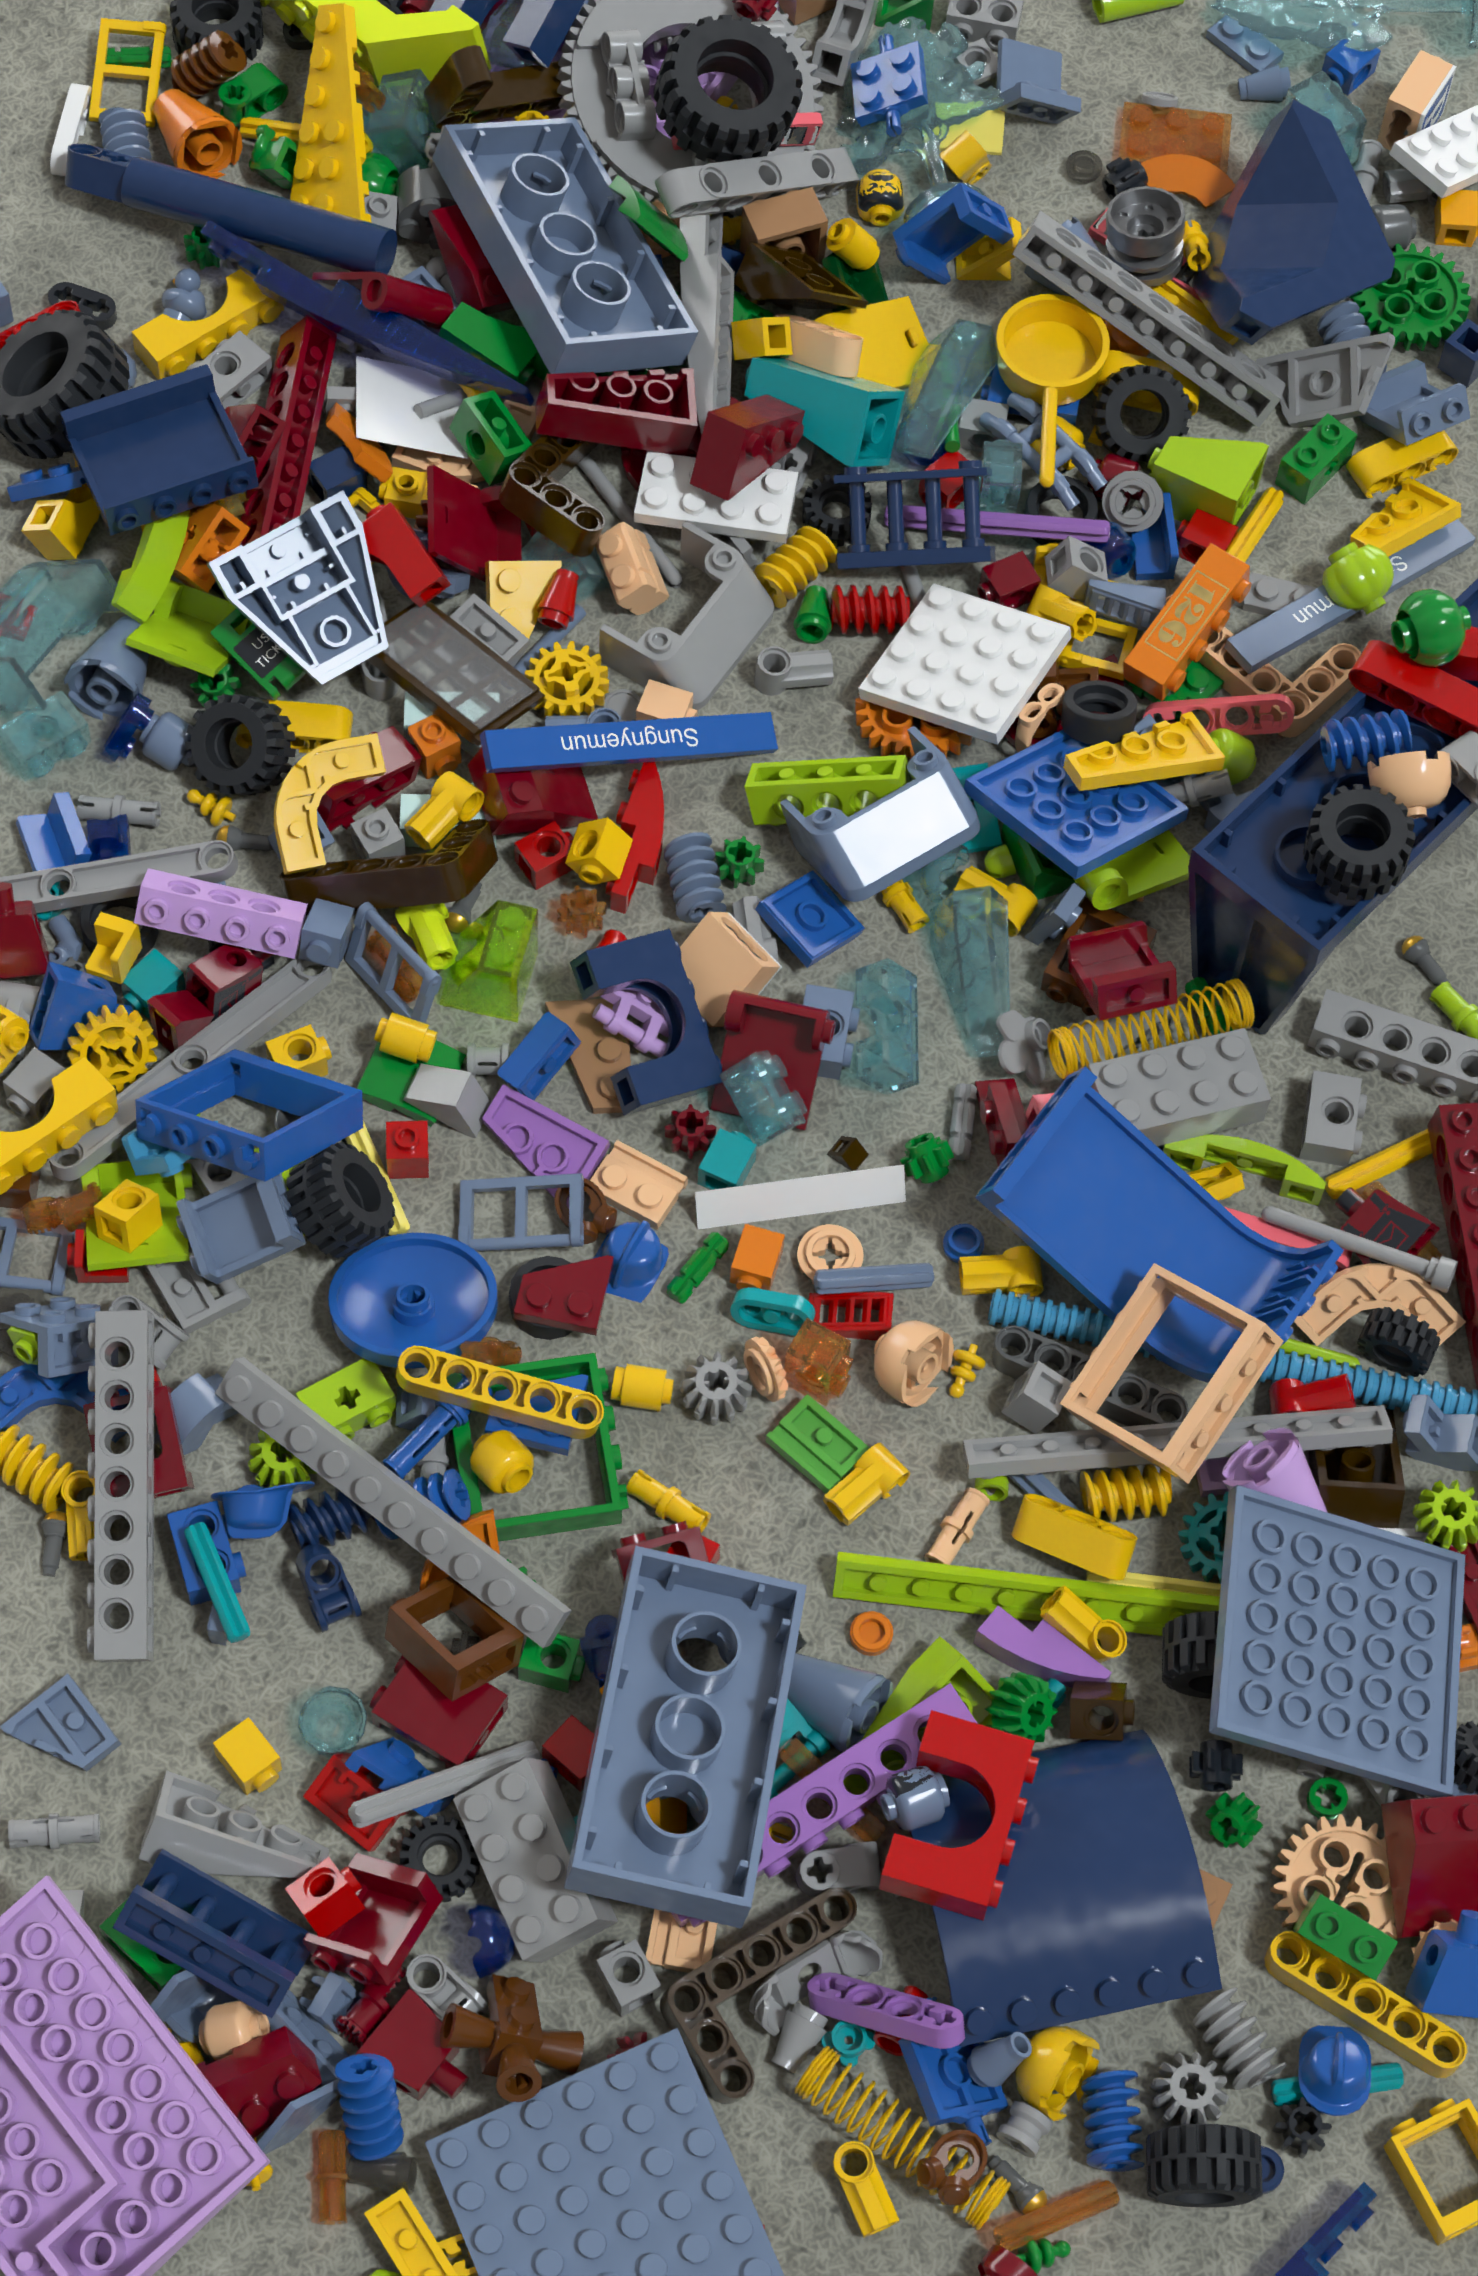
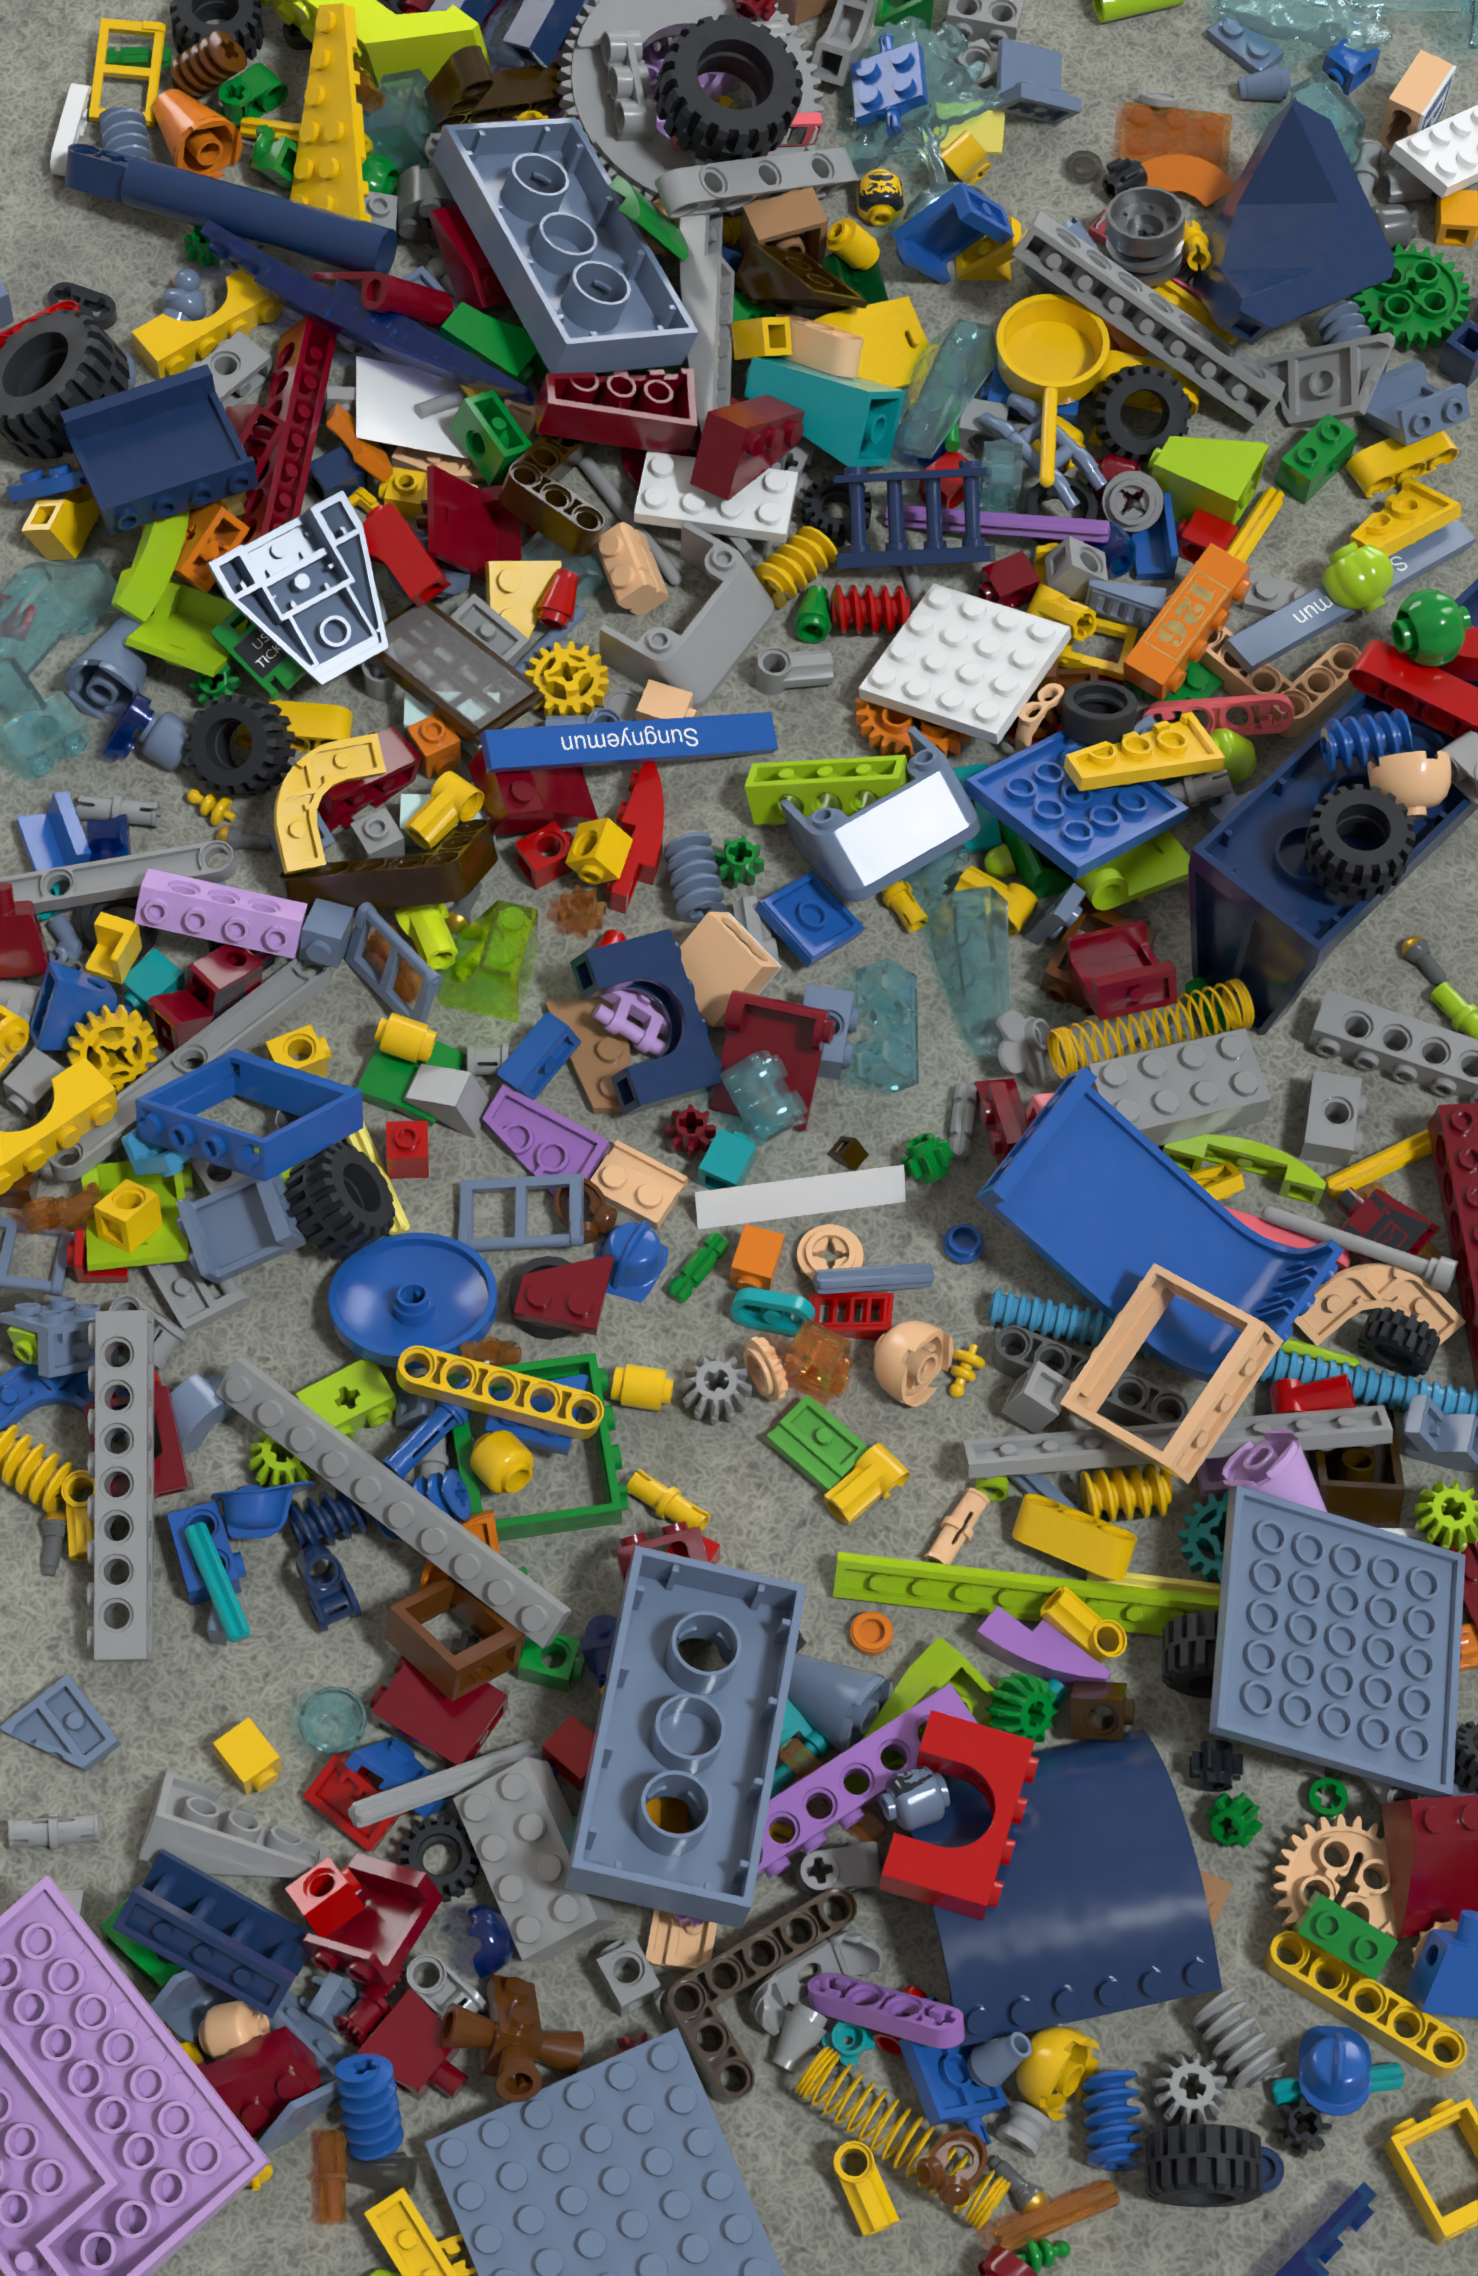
(1012, 1271): yellow piece -> none

